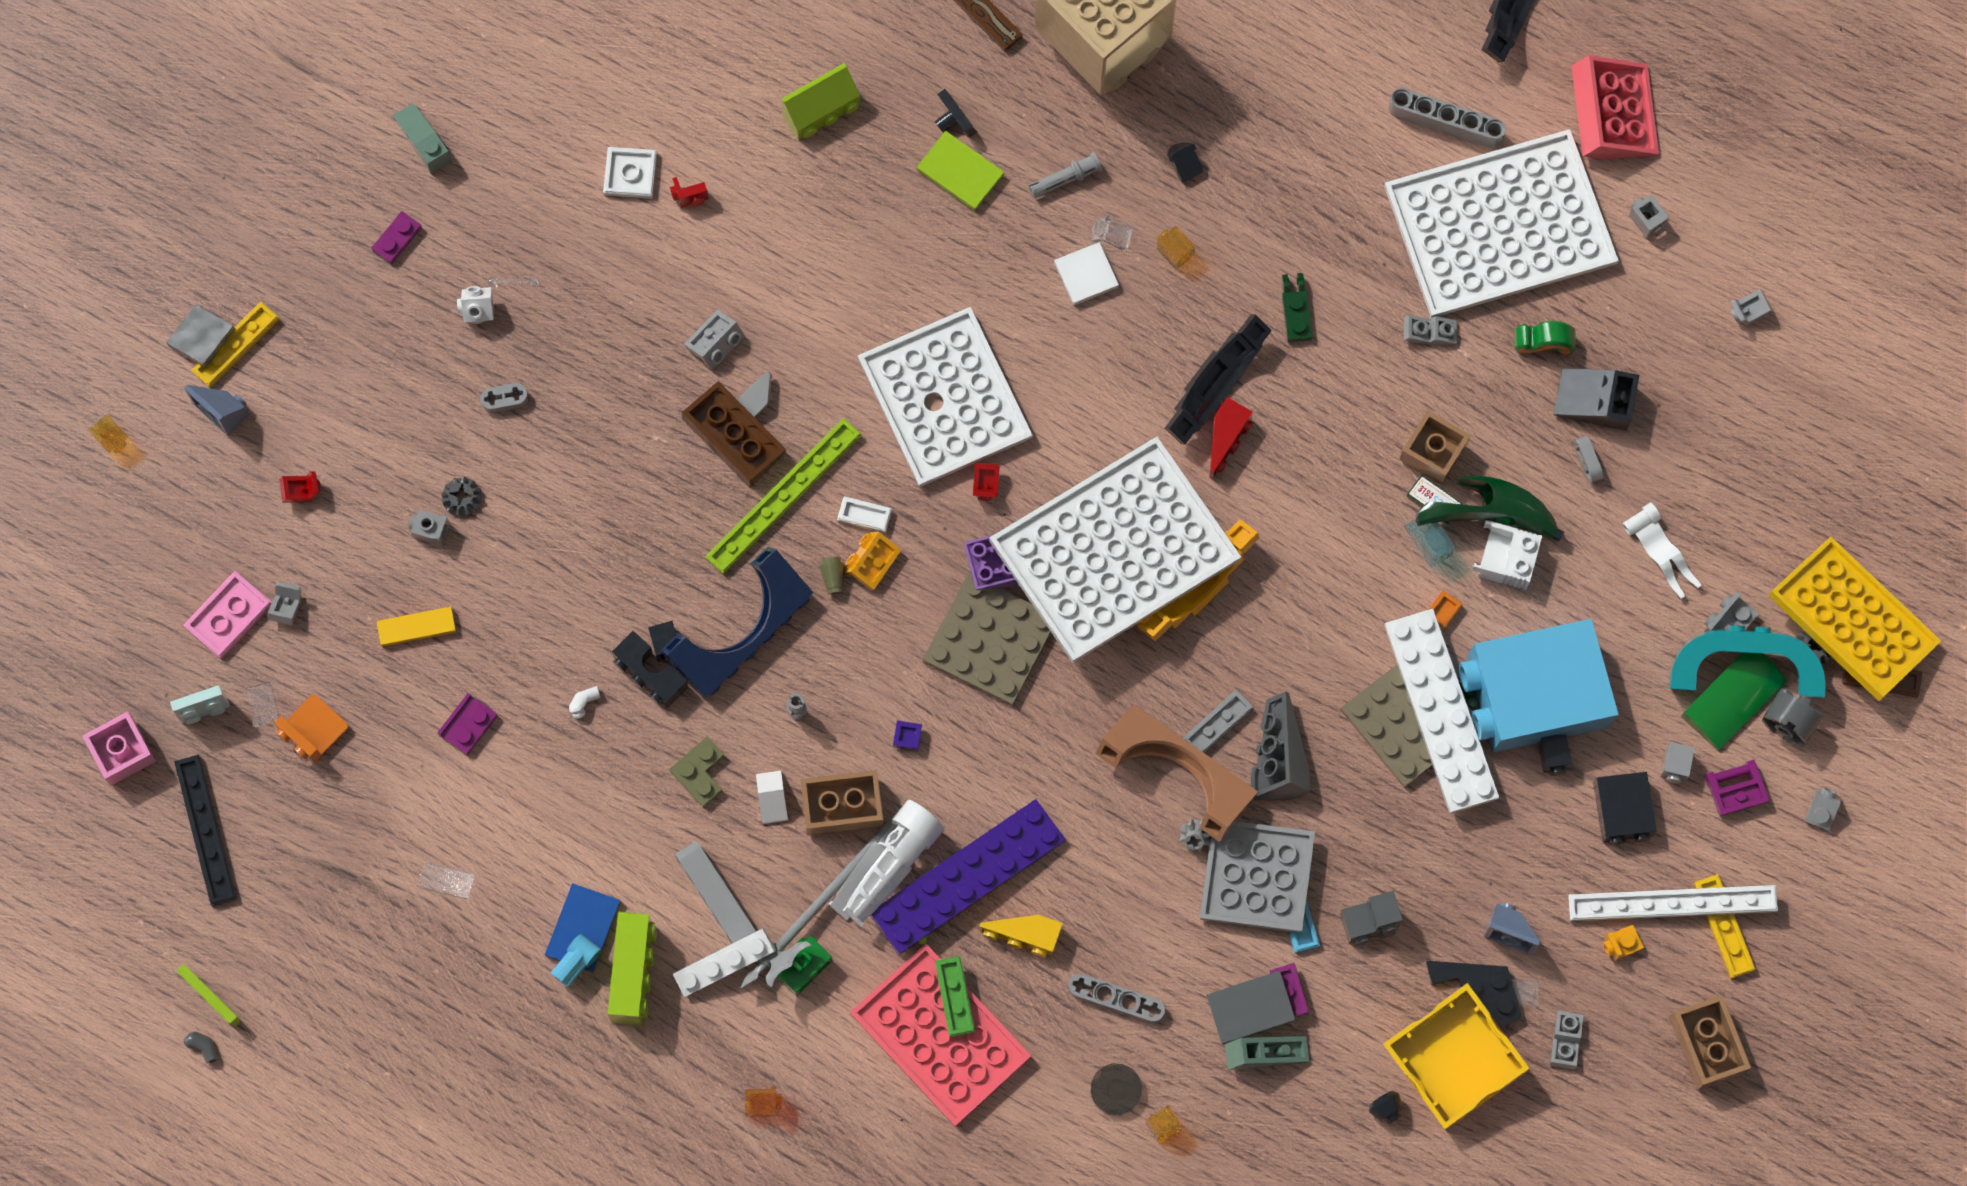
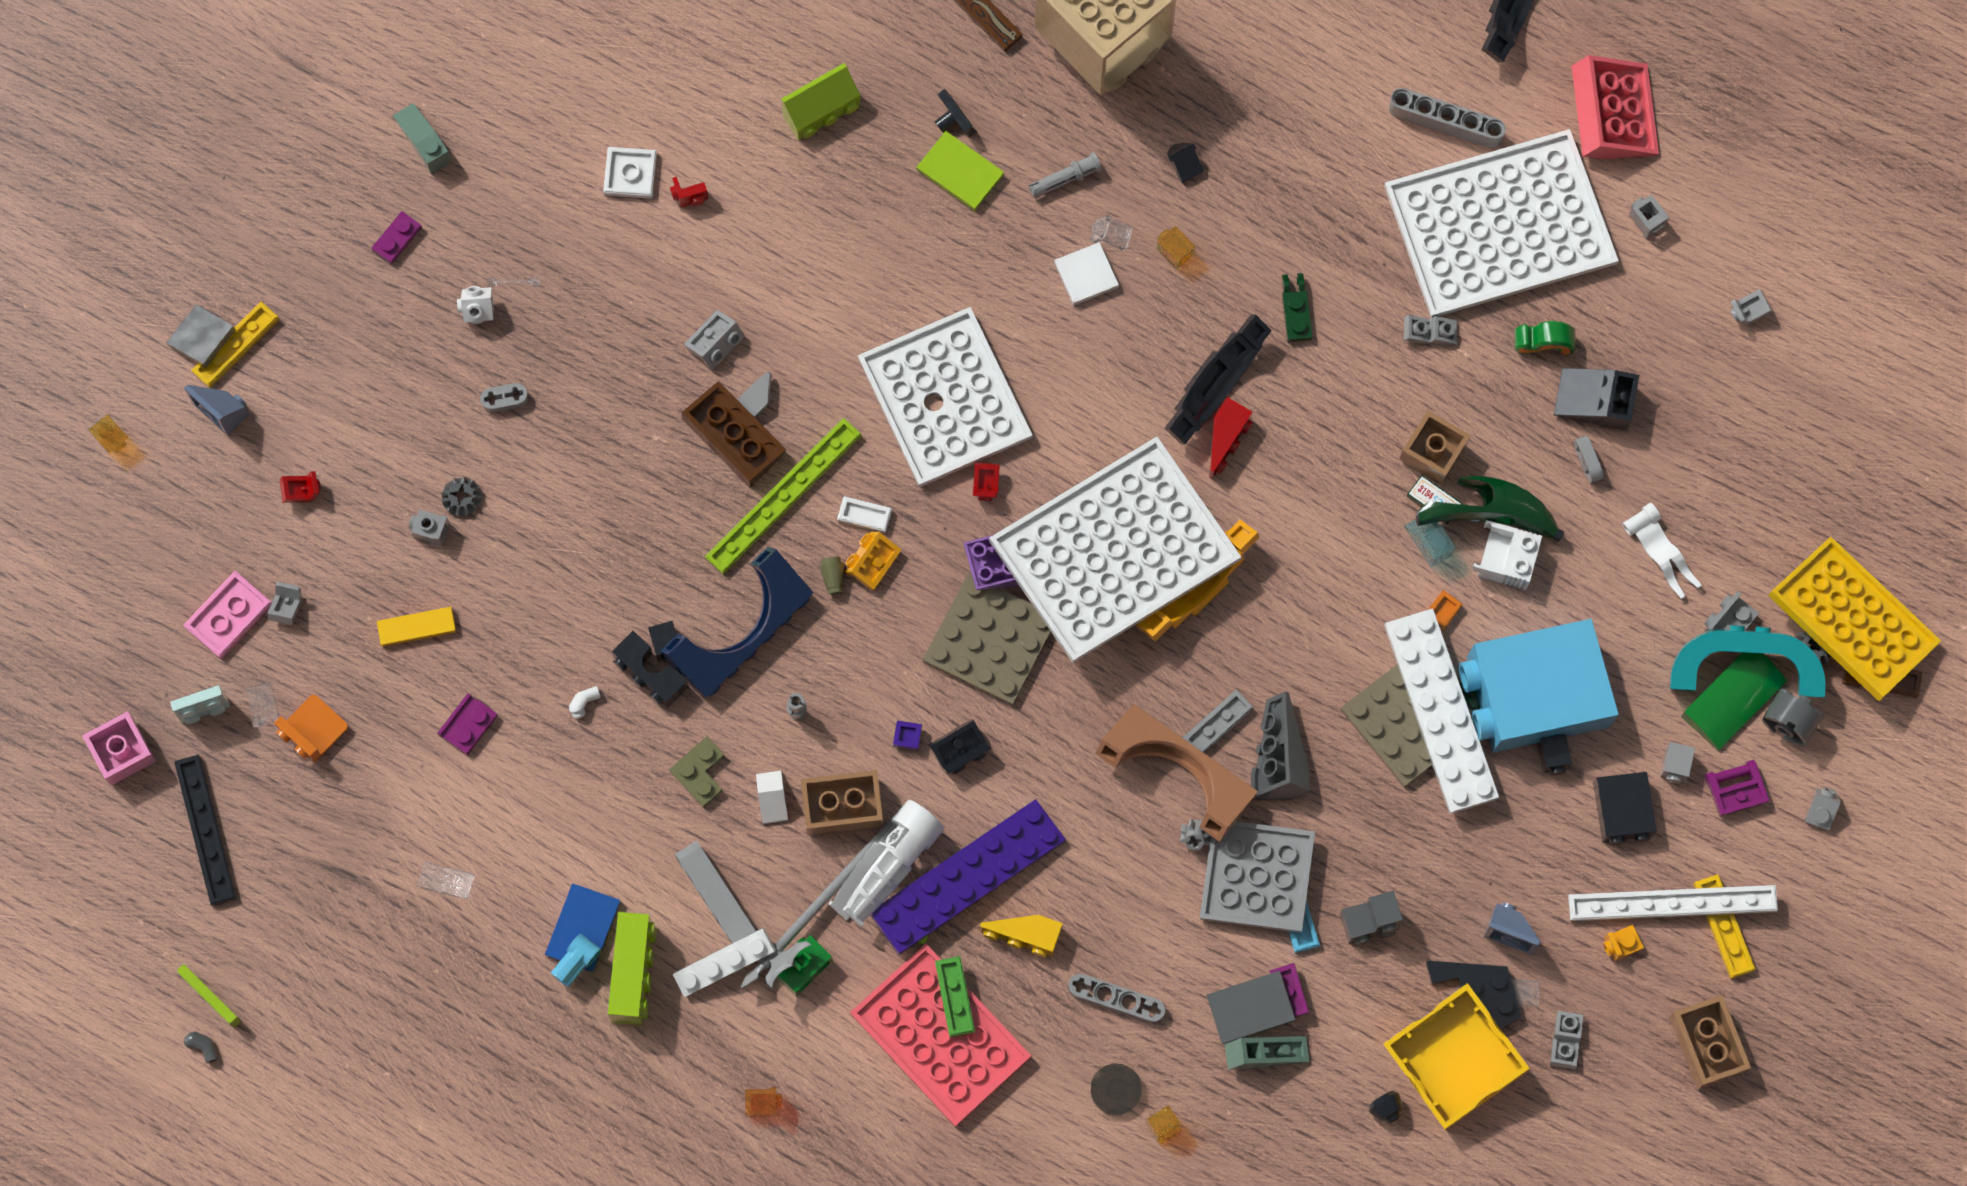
(959, 747): none -> black bracket

